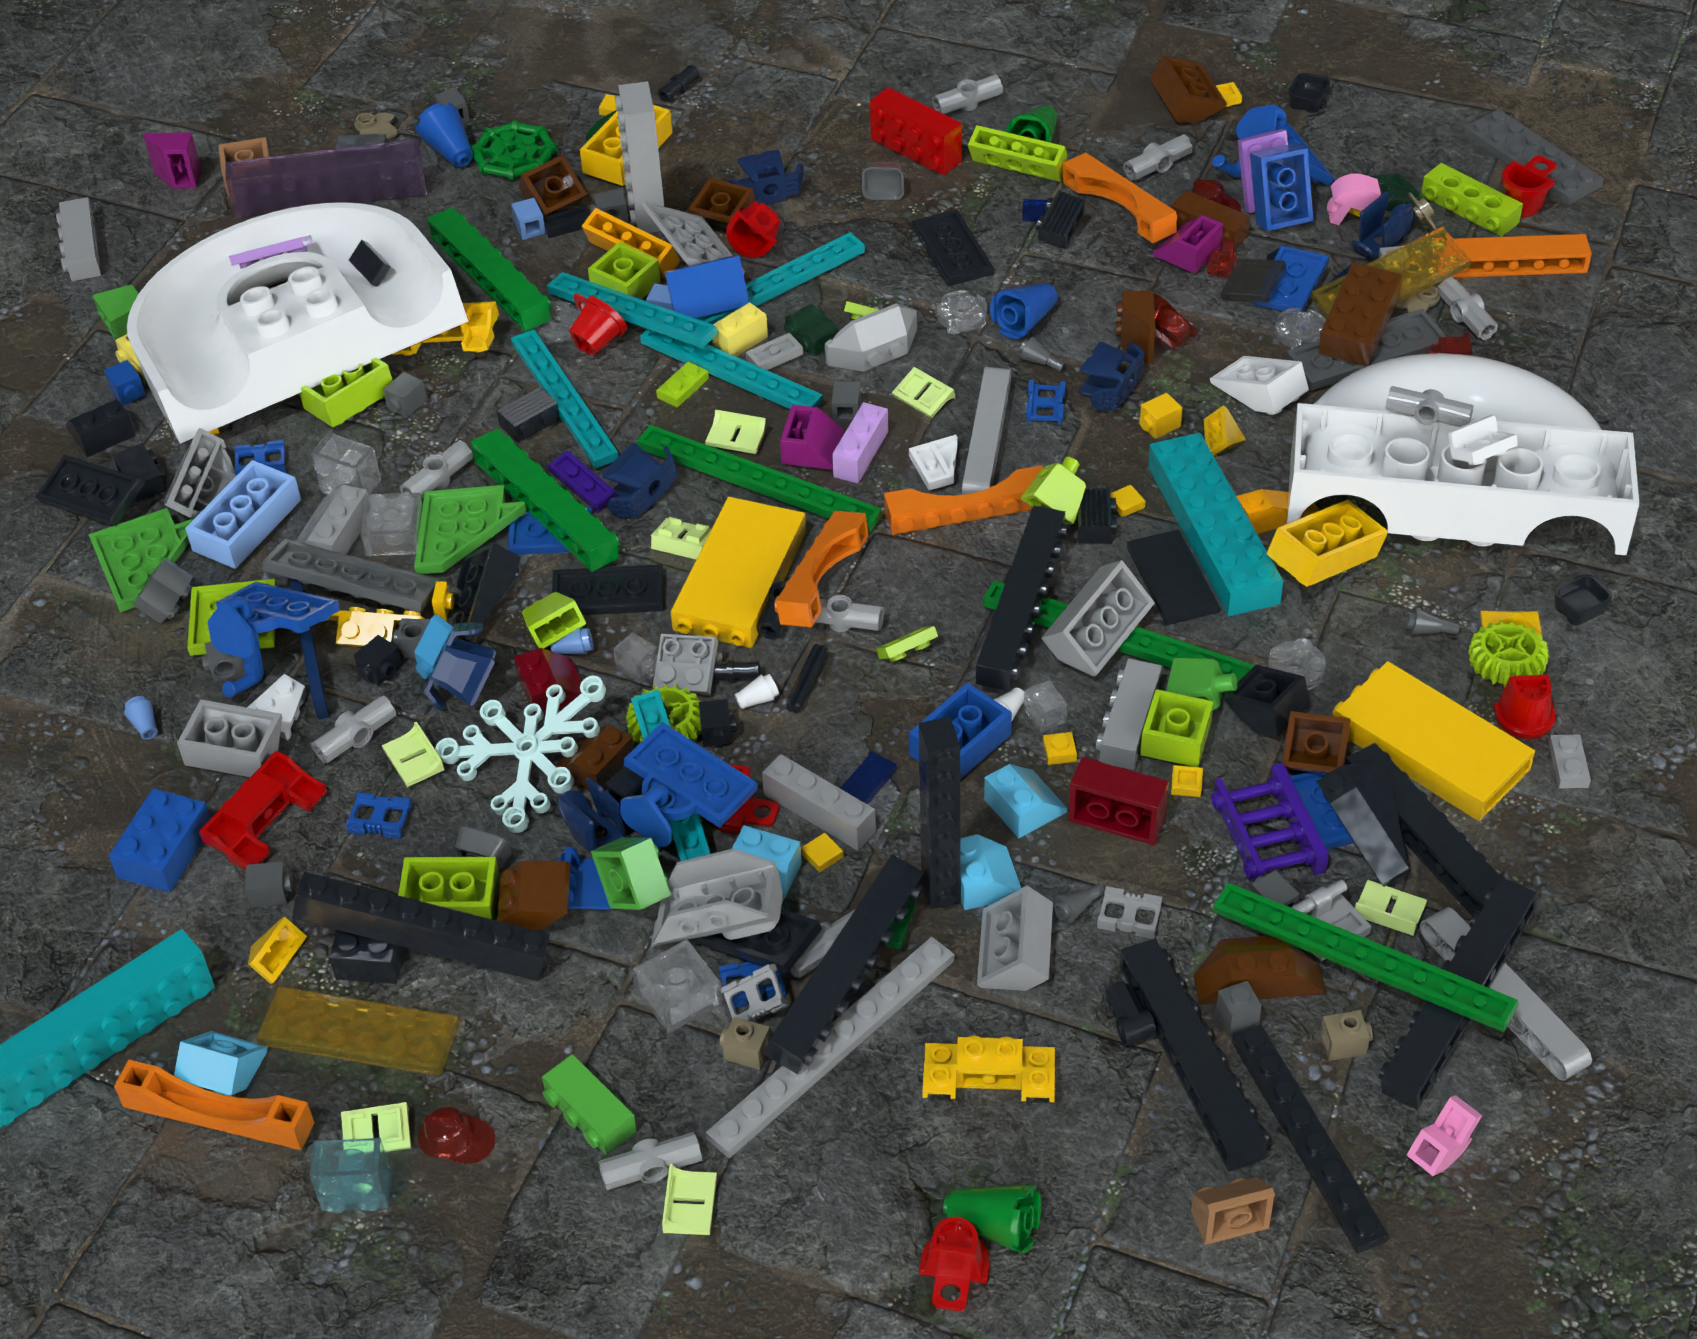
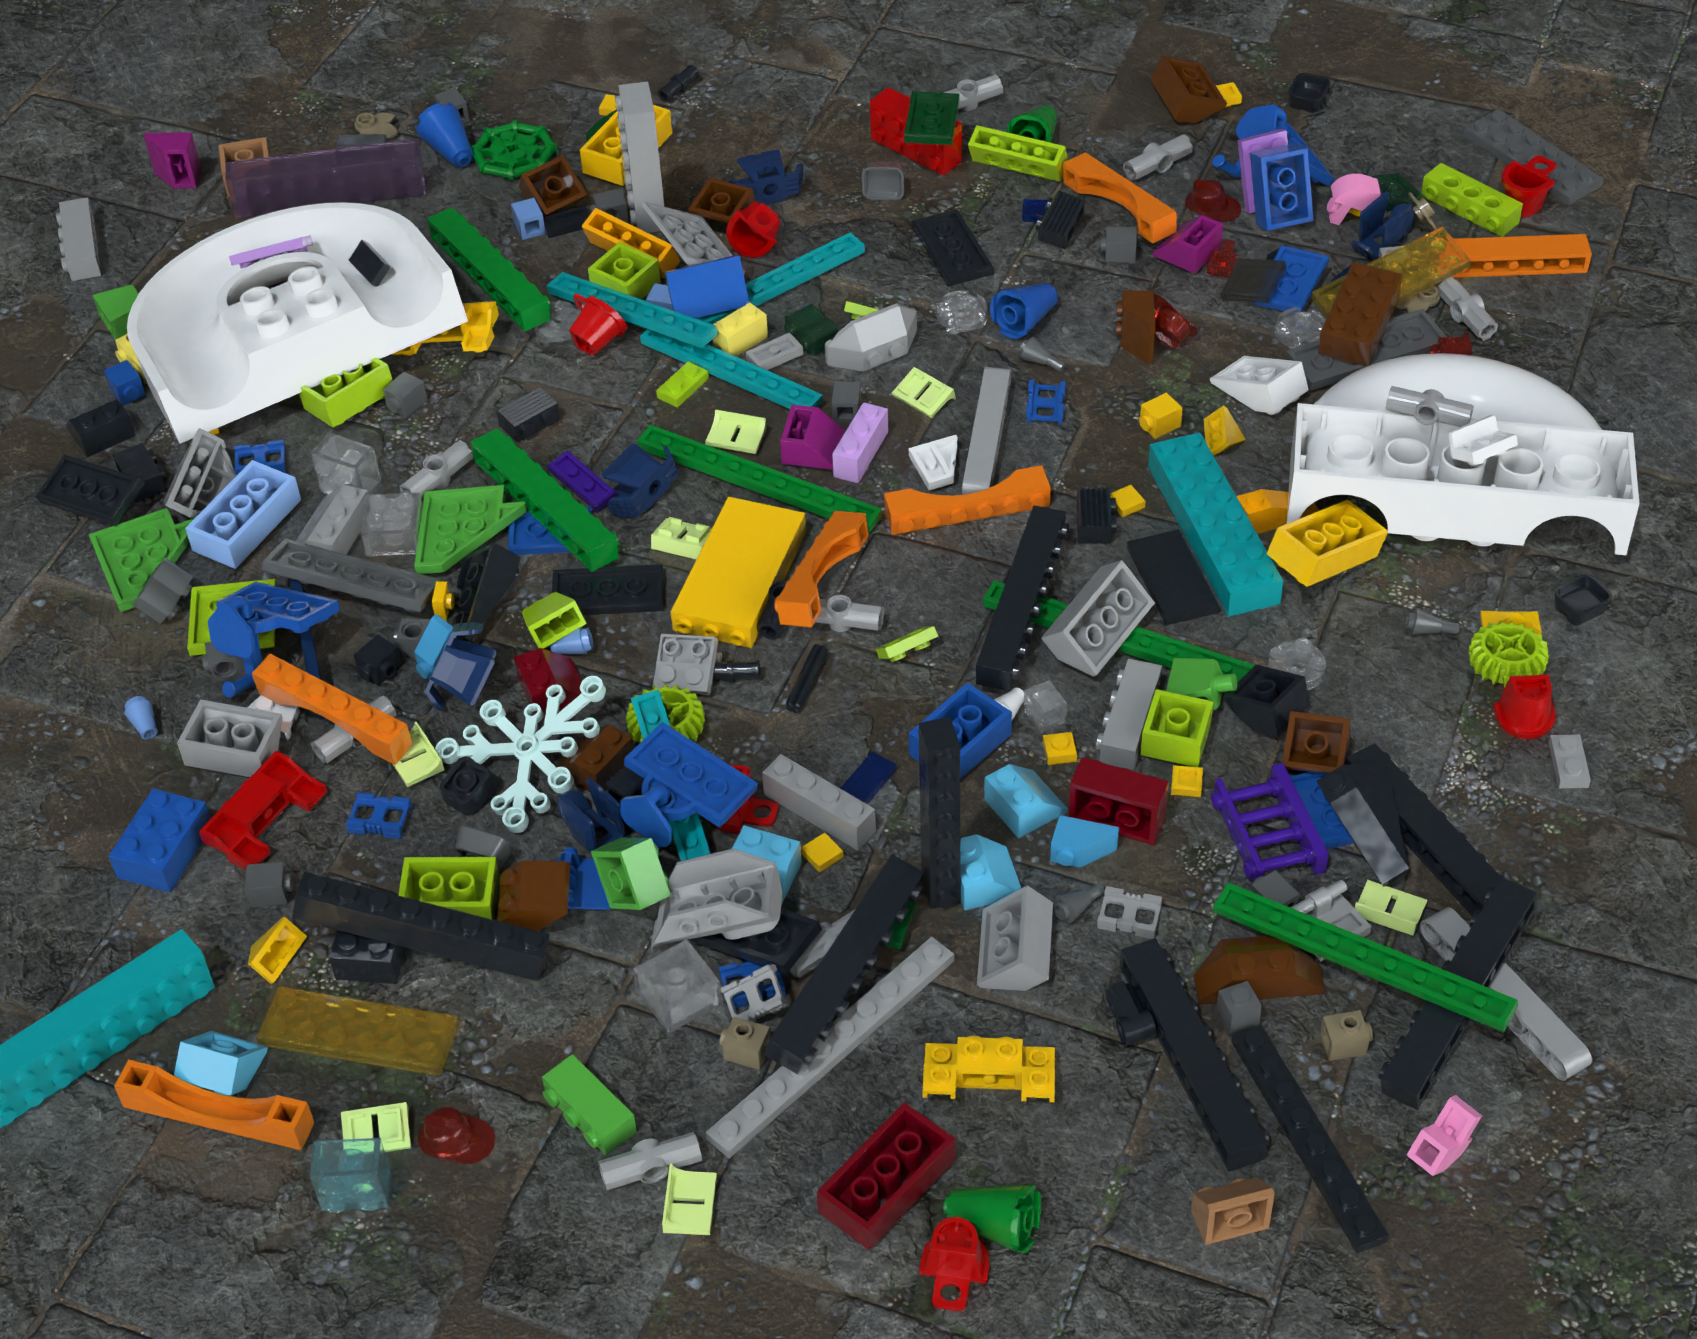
(359, 627): bracket -> none
(370, 726): none -> orange arch
(468, 786): none -> black piece
(570, 405): teal plate -> none
(636, 657): clear brick -> none
(716, 723): black brick -> none
(757, 692): white cone -> none
(886, 1176): none -> dark red brick
(931, 118): none -> dark green tile
(1057, 489): torso -> none
(1082, 841): none -> dark azure slope
(1107, 385): dark blue piece -> none
(1119, 244): none -> dark grey brick
(1234, 222): reddish brown brick -> none
(1435, 740): yellow brick -> none

